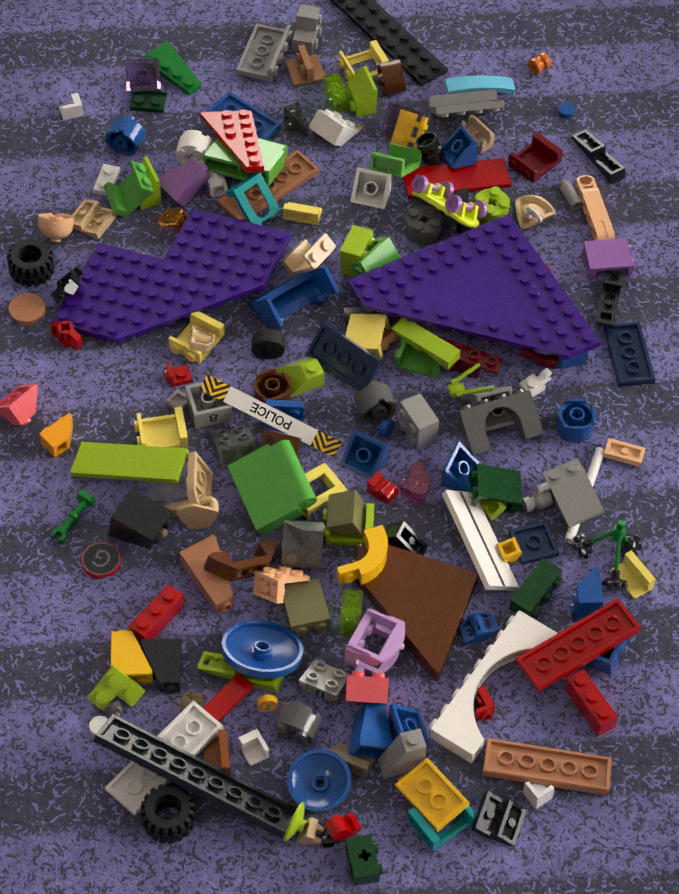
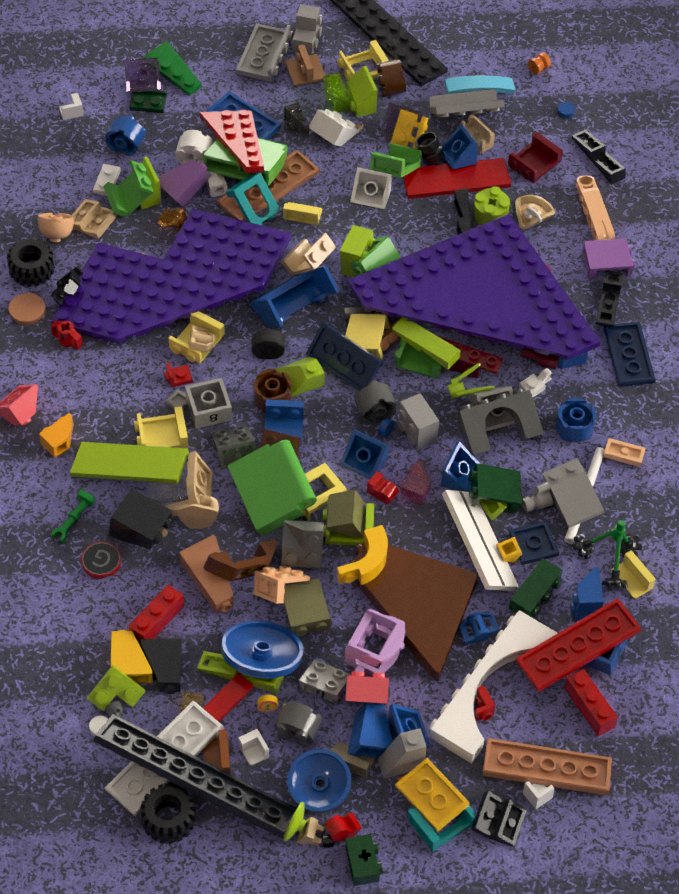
(270, 415): sticker -> none
(350, 611): clear neon green brick -> none
(403, 537): black slope -> none
(423, 225): dark grey brick -> none
(442, 198): piece -> none
(570, 194): light grey cylinder -> none

